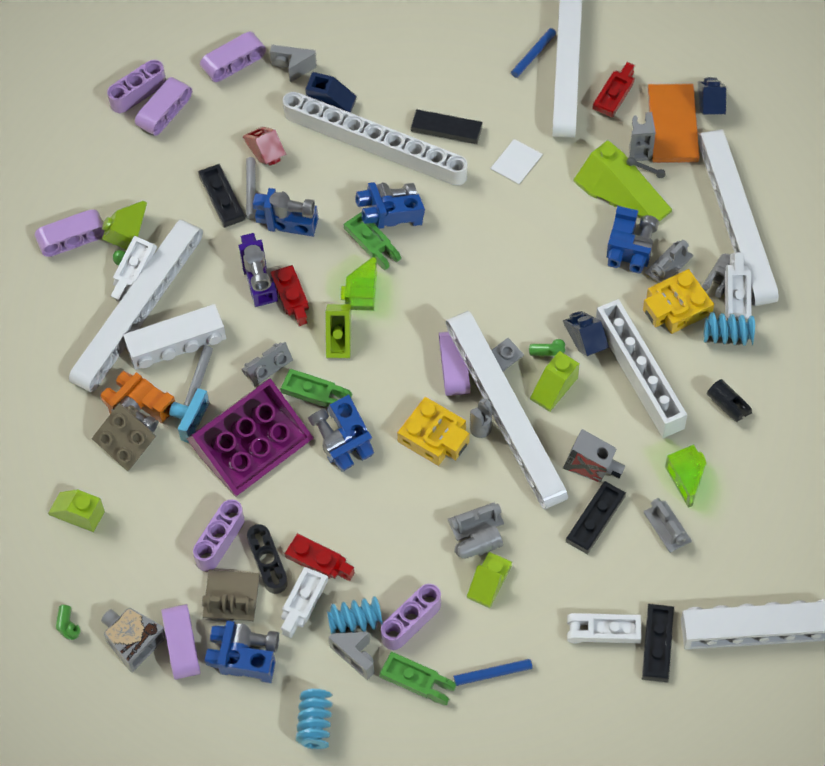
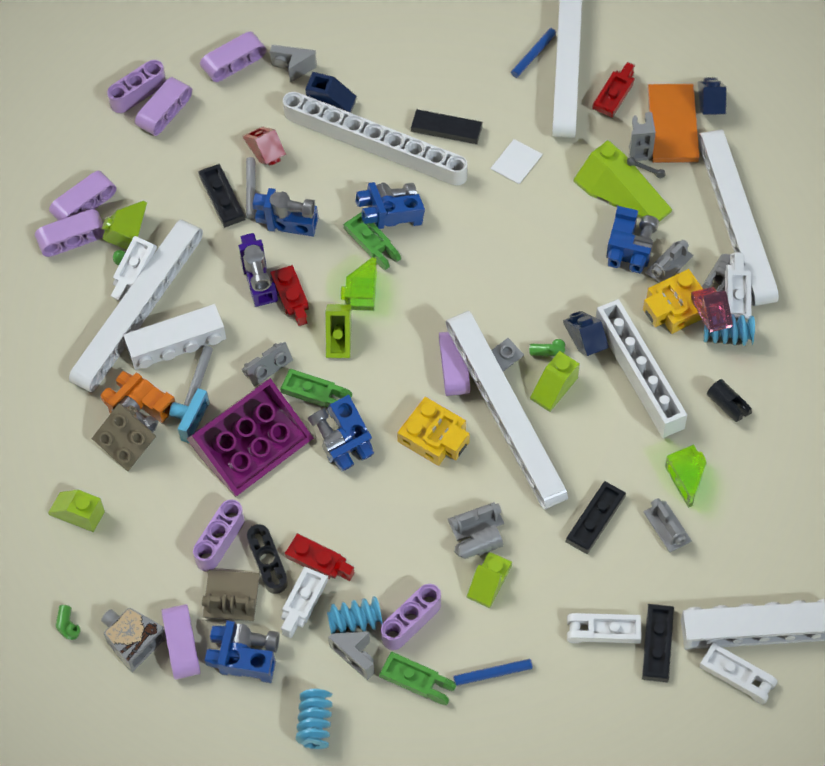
(84, 196): none -> lavender beam
(481, 419): light grey hinge -> none
(593, 458): light grey torso -> none
(713, 308): none -> clear pink slope
(738, 673): none -> white plate

